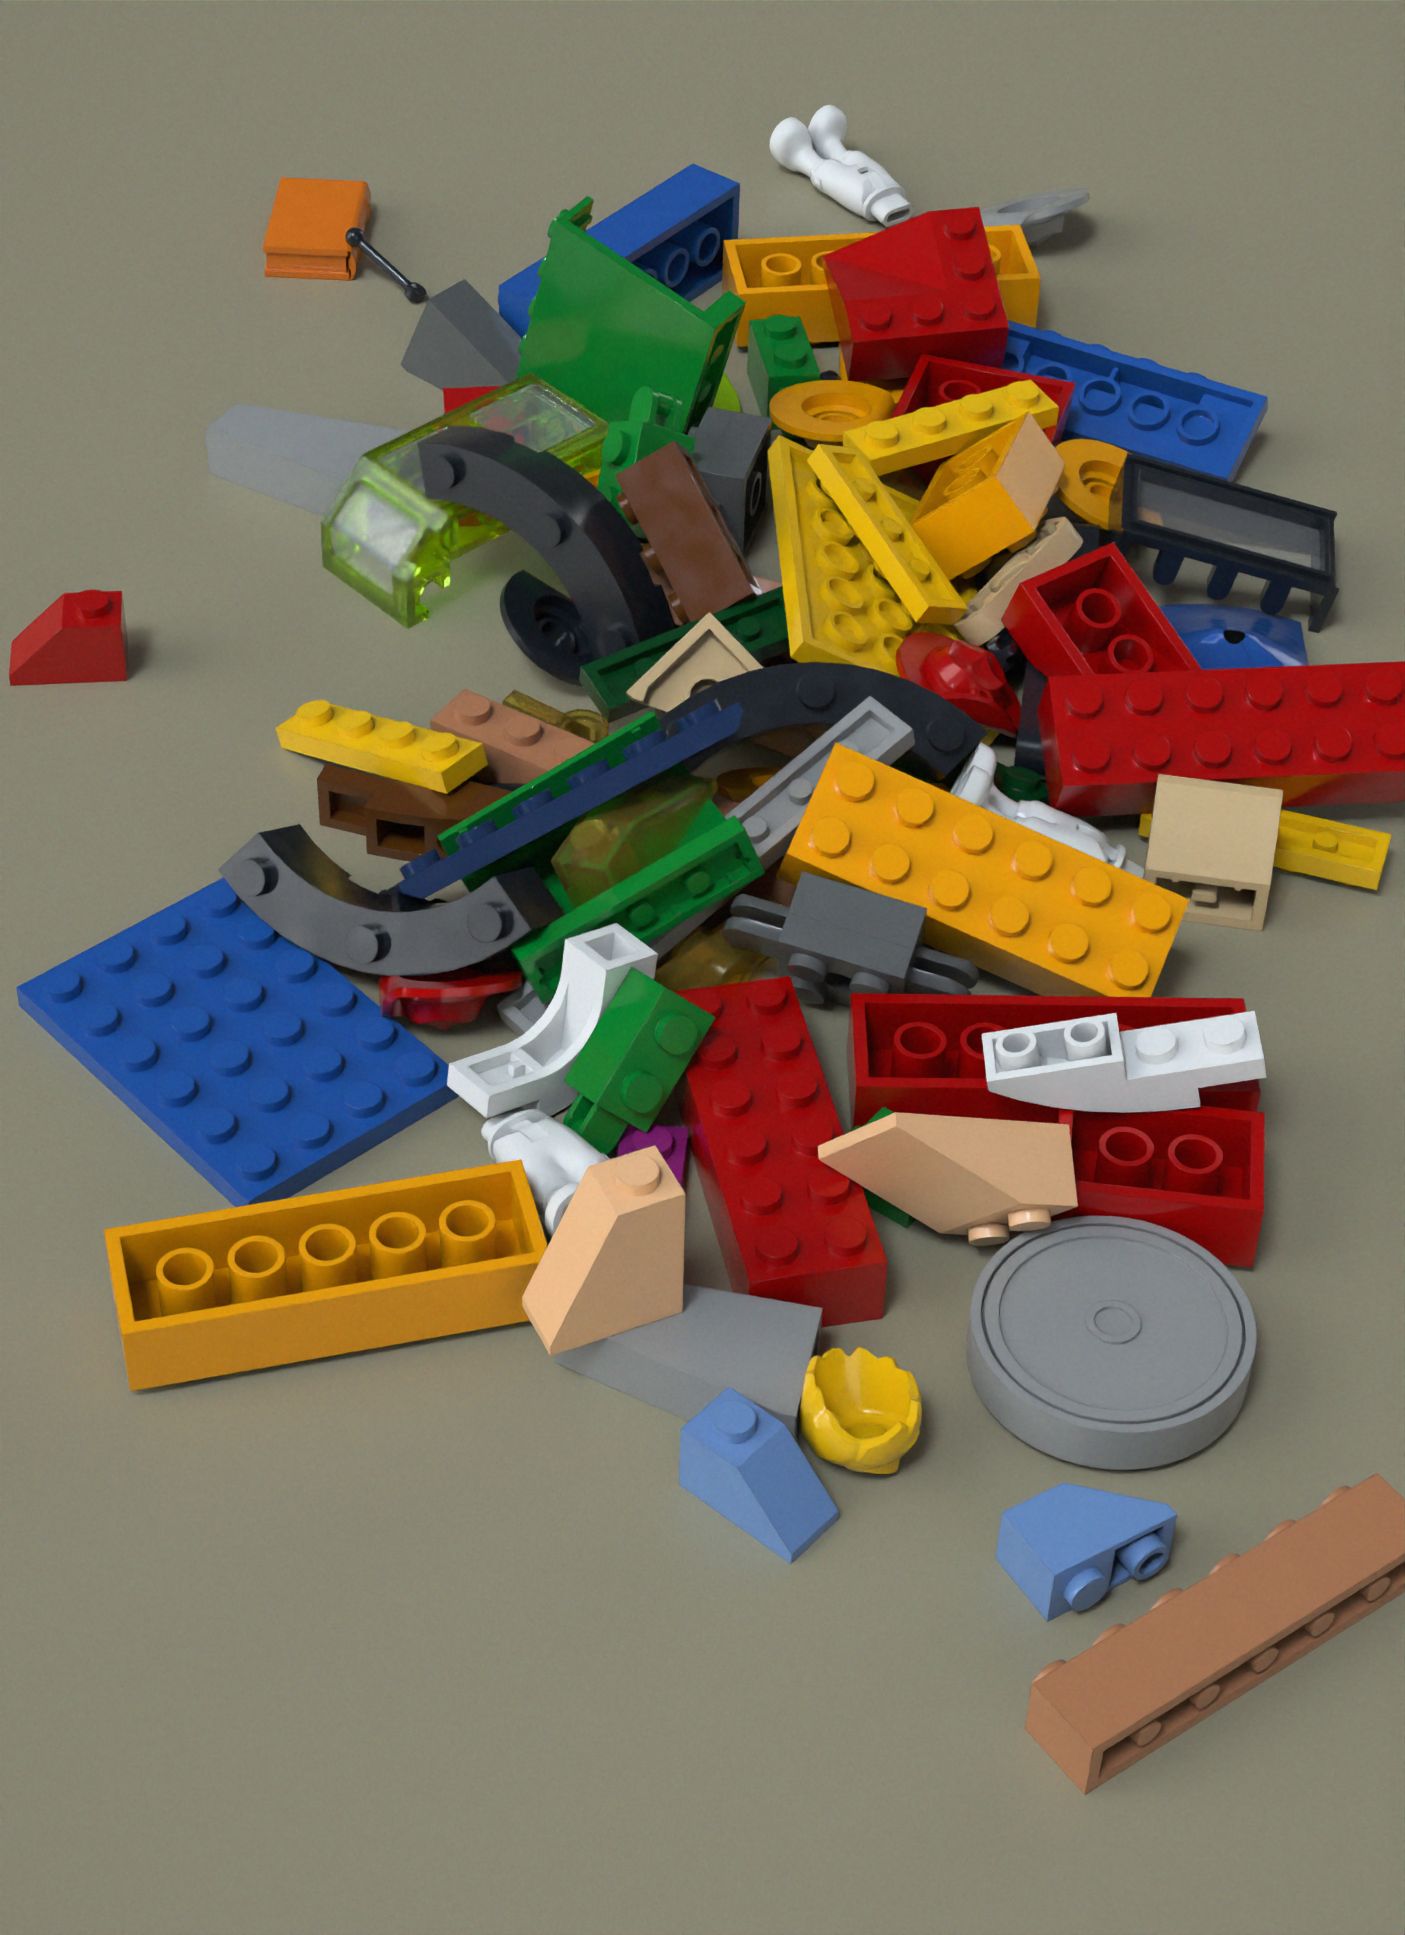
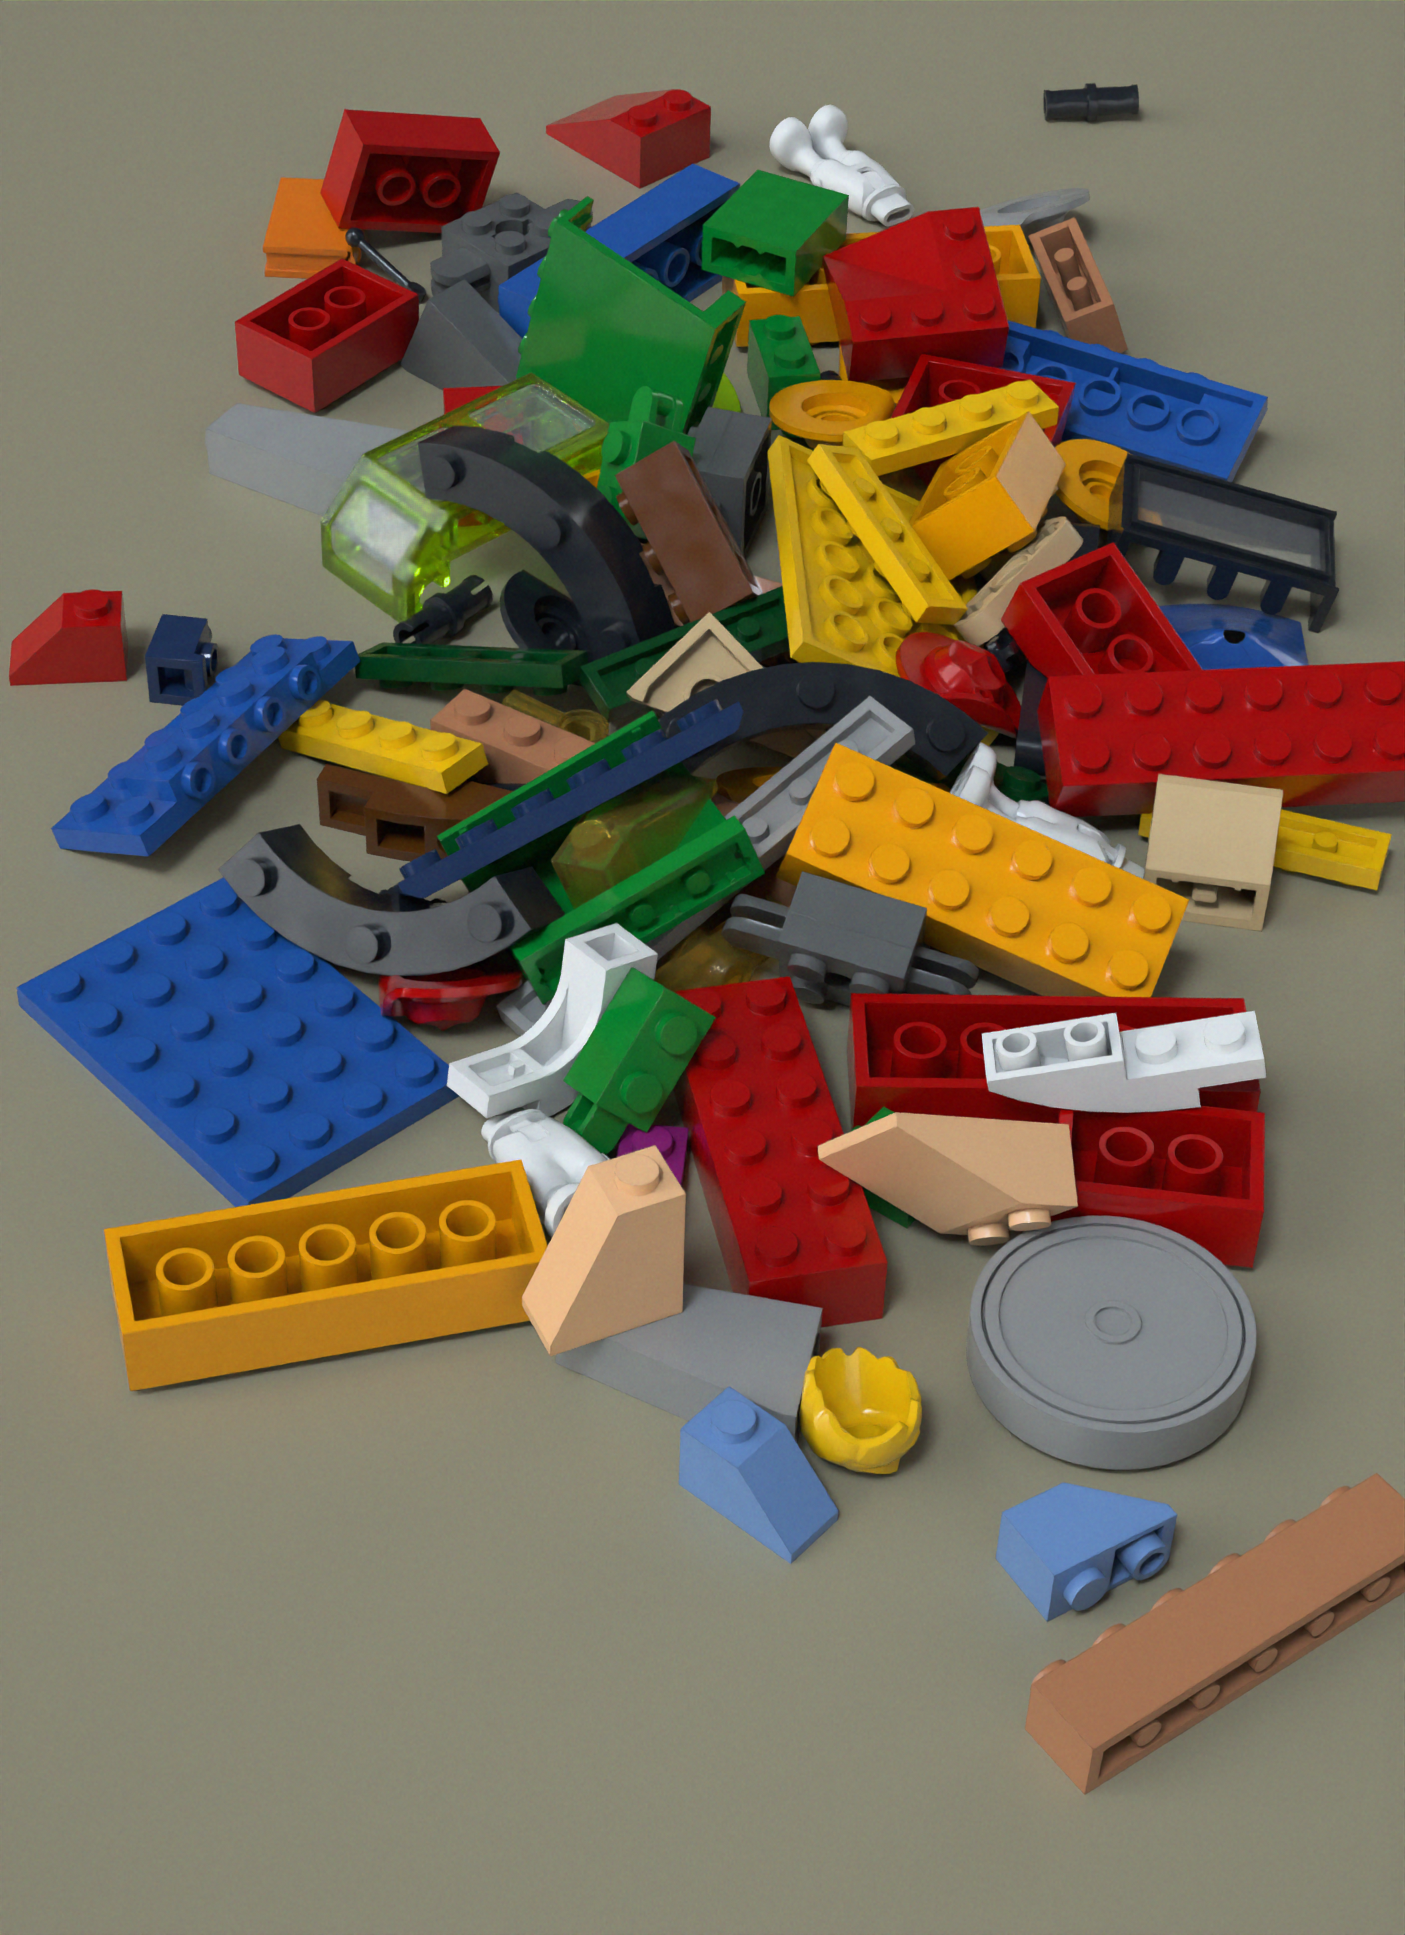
(180, 659): none -> dark blue brick
(205, 746): none -> blue plate
(326, 334): none -> red brick
(407, 170): none -> red brick
(444, 613): none -> black pin
(455, 665): none -> dark green plate
(494, 244): none -> dark grey brick
(640, 134): none -> red slope
(774, 232): none -> green brick
(1076, 286): none -> nougat brick
(1091, 102): none -> black pin

